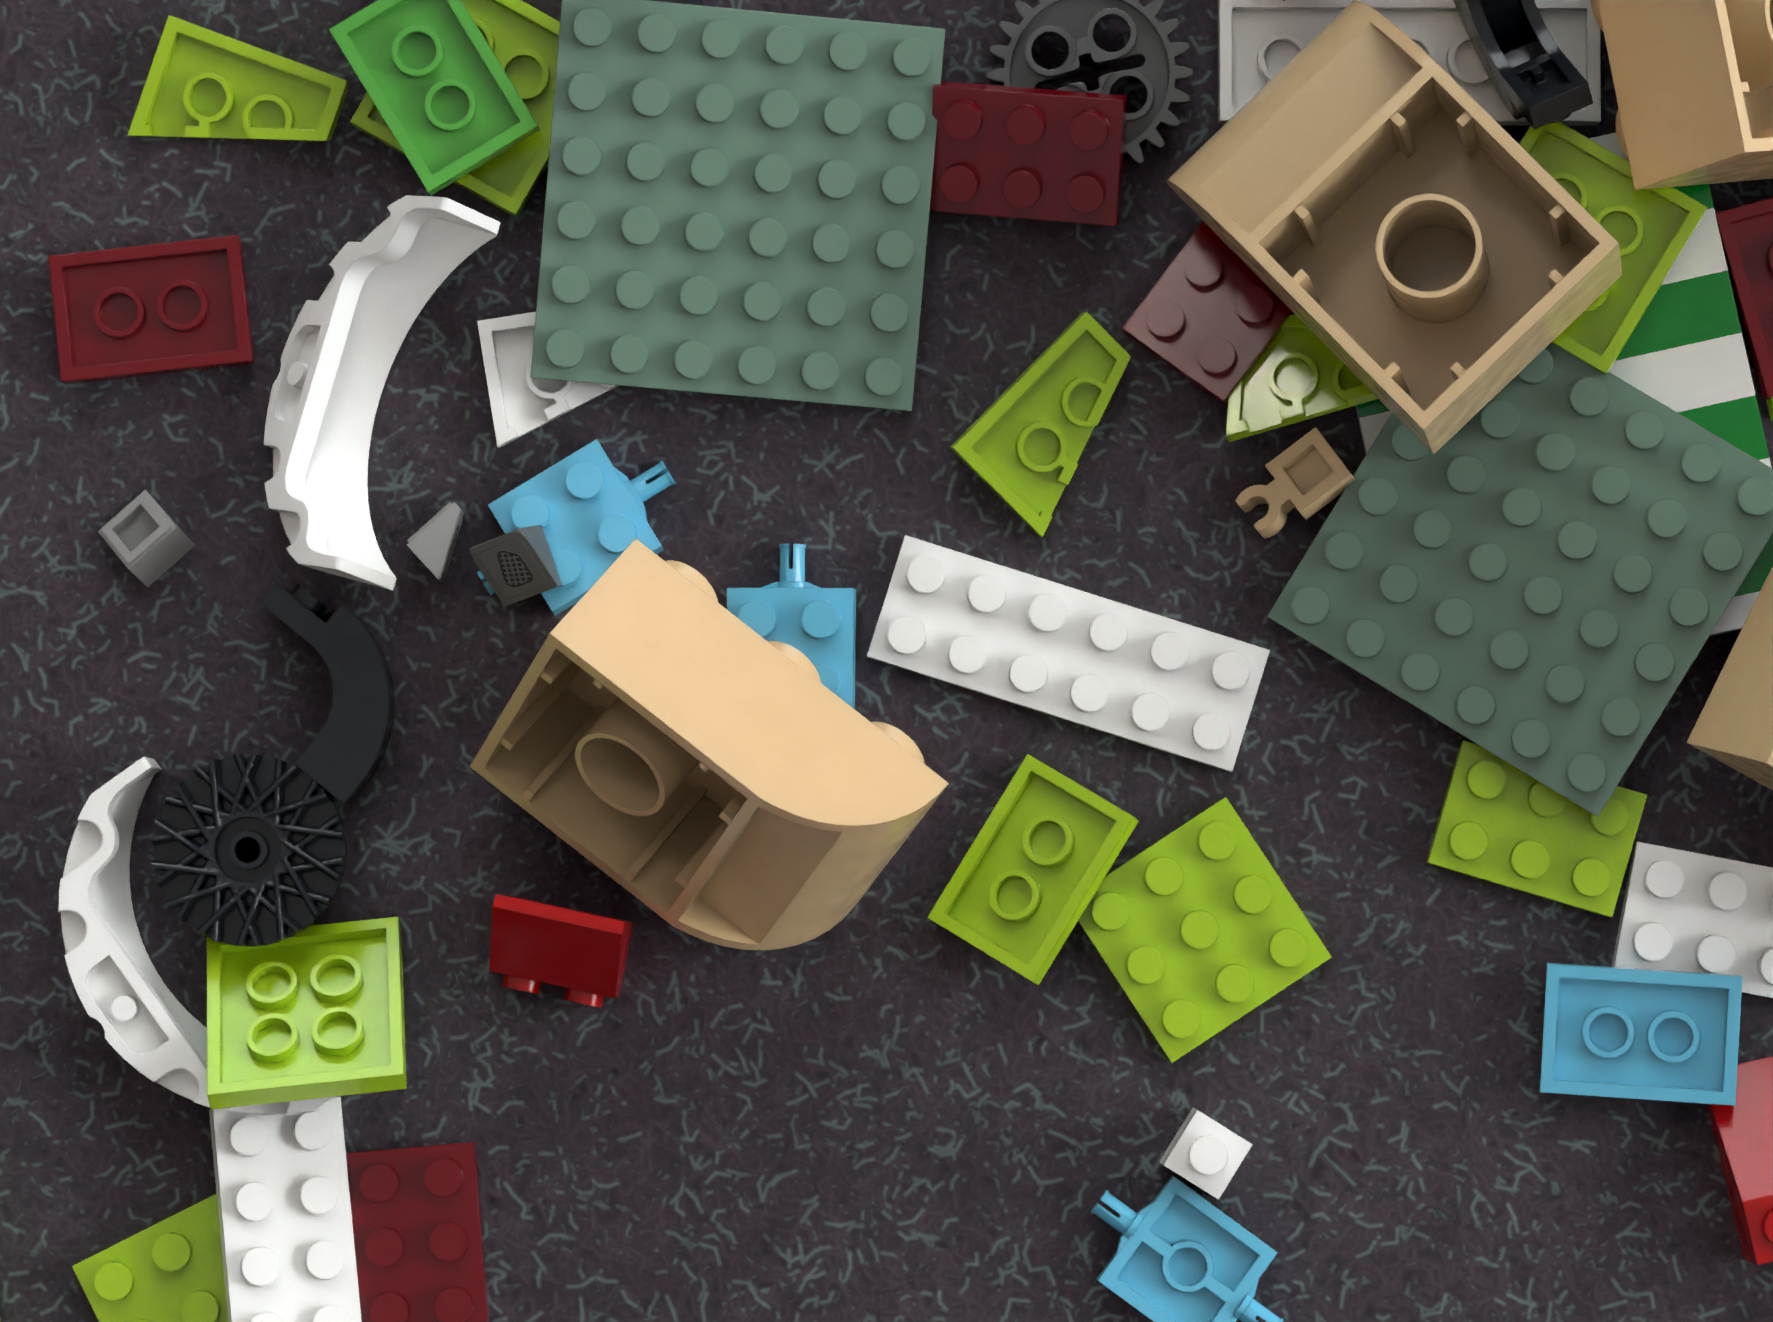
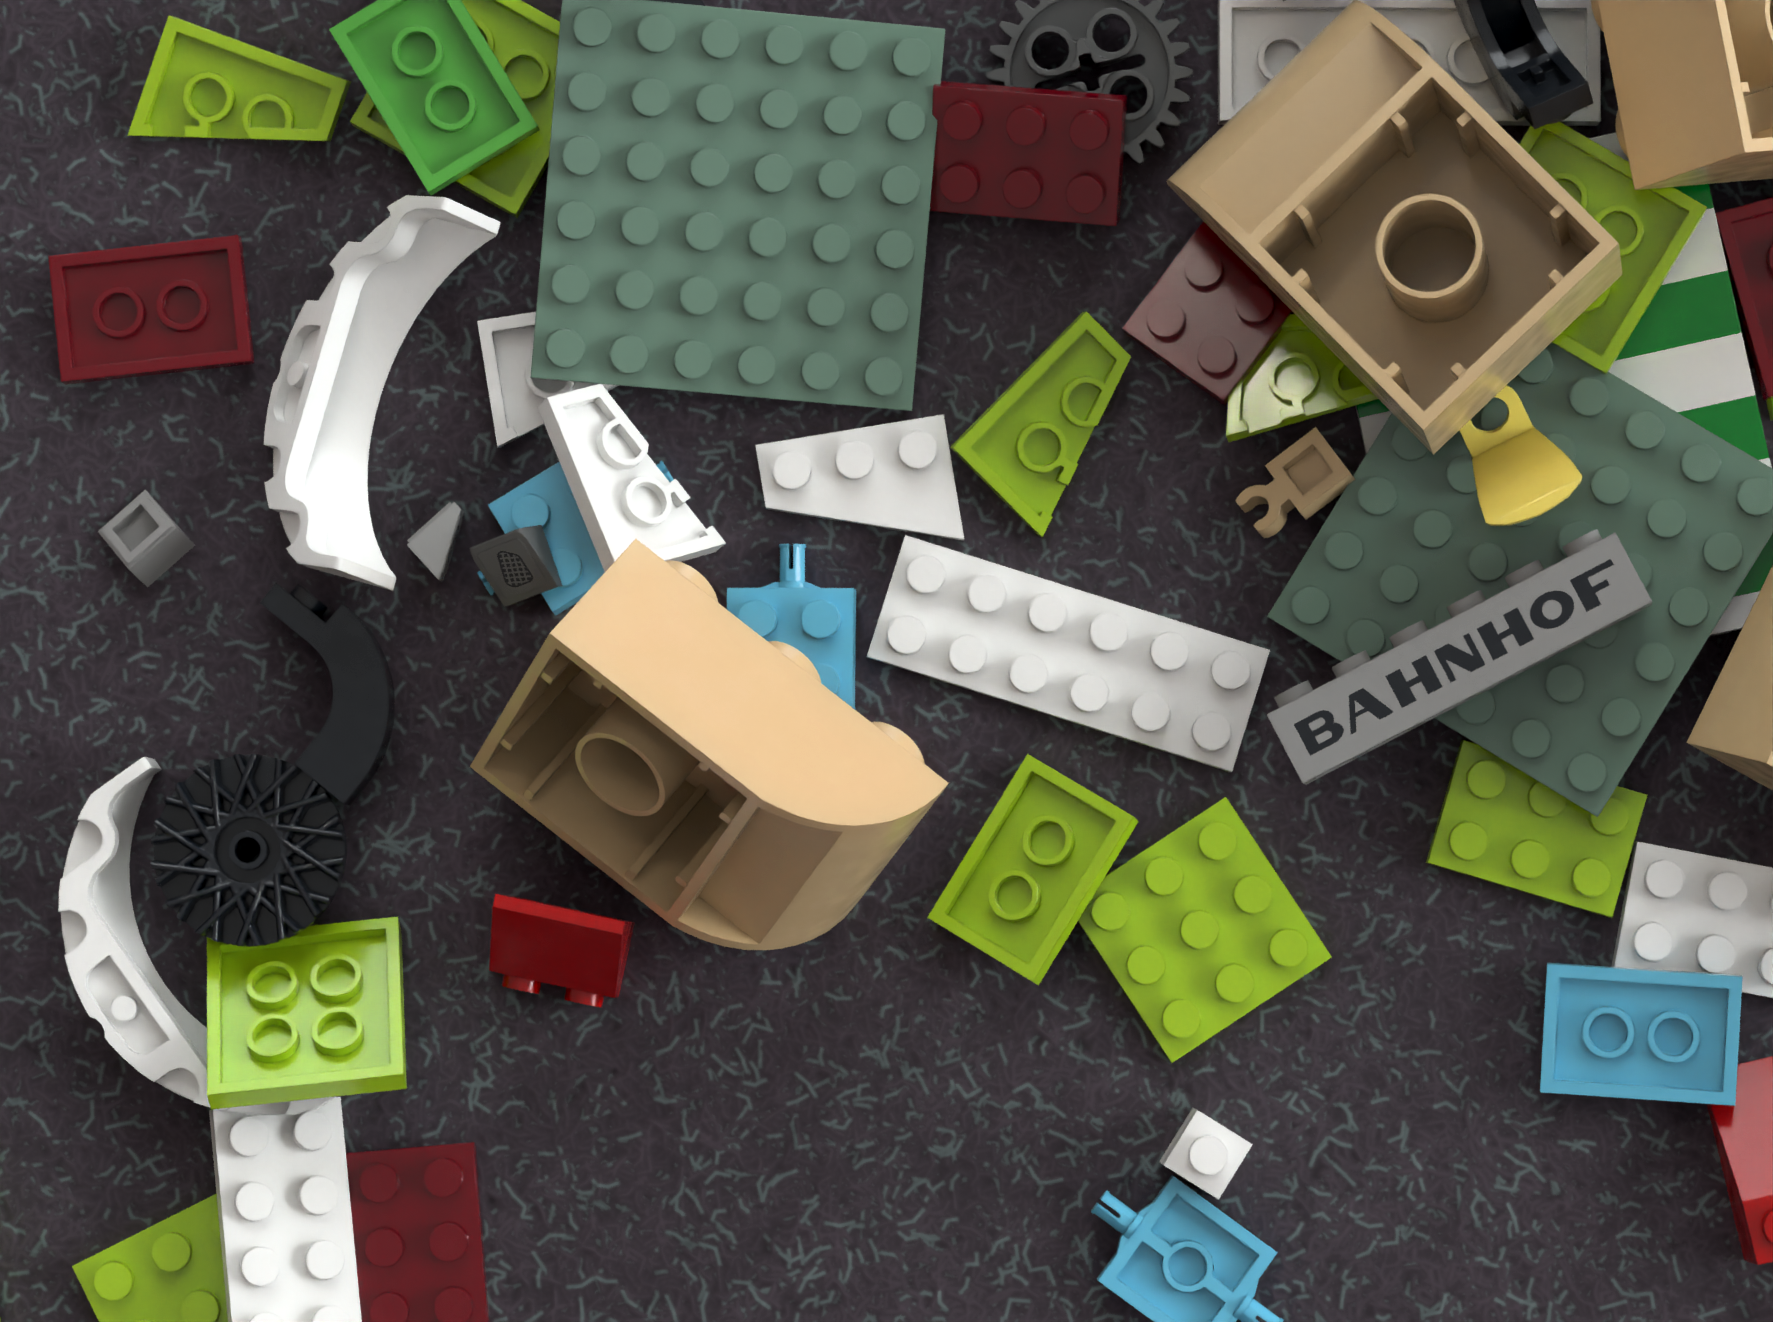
(618, 483): none -> white wing
(868, 476): none -> white wing
(1458, 658): none -> light grey brick
(1517, 467): none -> light yellow piece

